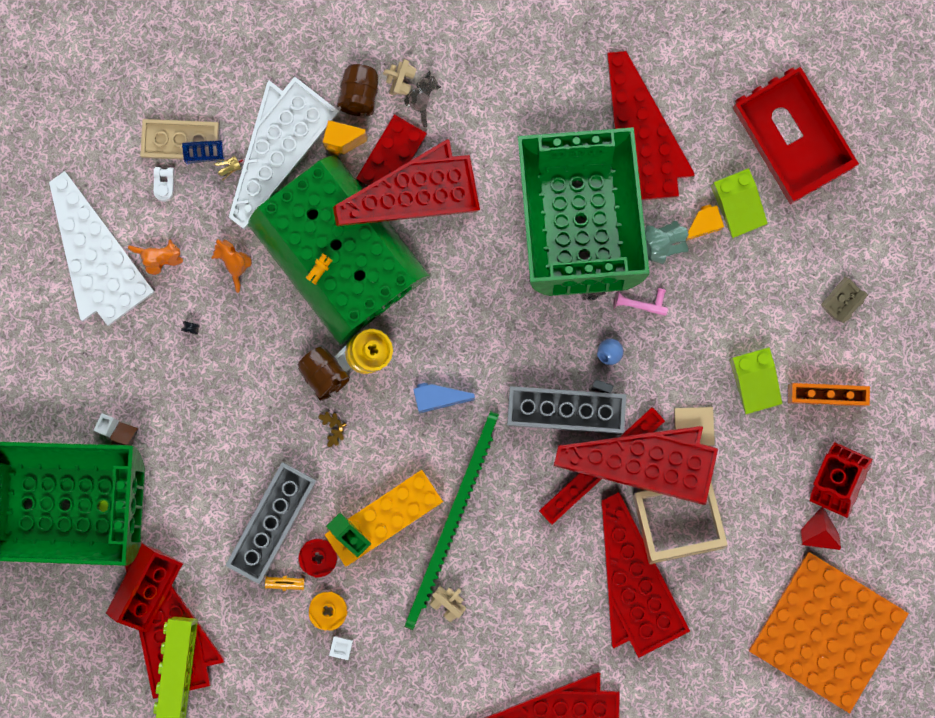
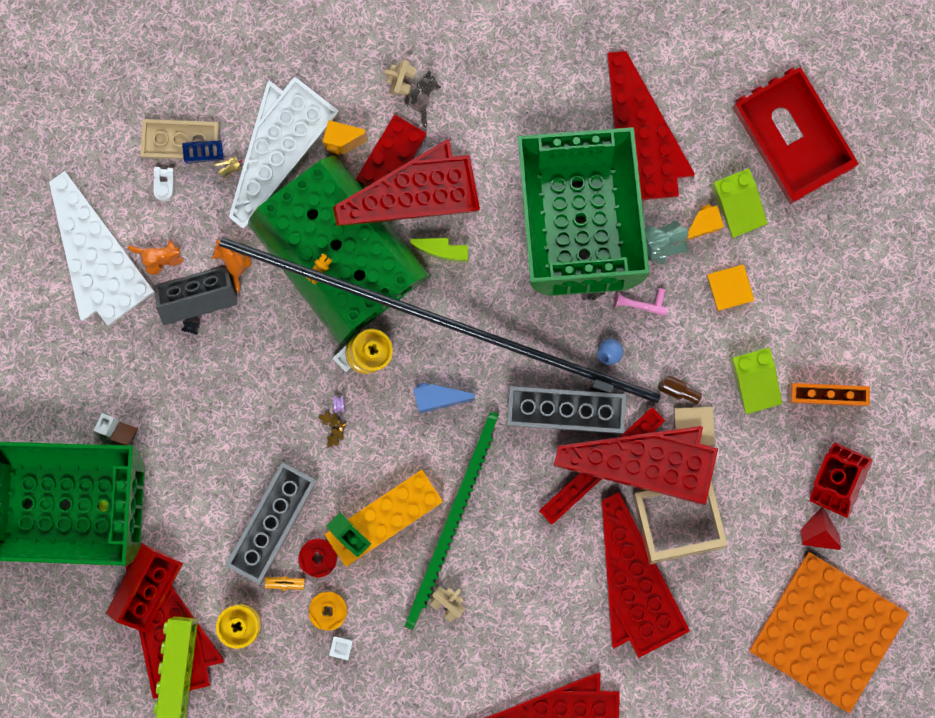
(195, 295): none -> dark grey slope
(228, 631): none -> yellow wheel
(322, 372): reddish brown piece -> none
(339, 404): none -> lavender bush
(358, 90): reddish brown piece -> none
(437, 319): none -> black piece
(441, 249): none -> lime slope
(678, 389): none -> reddish brown arm
(730, 287): none -> light orange tile
(844, 300): dark tan bracket -> none

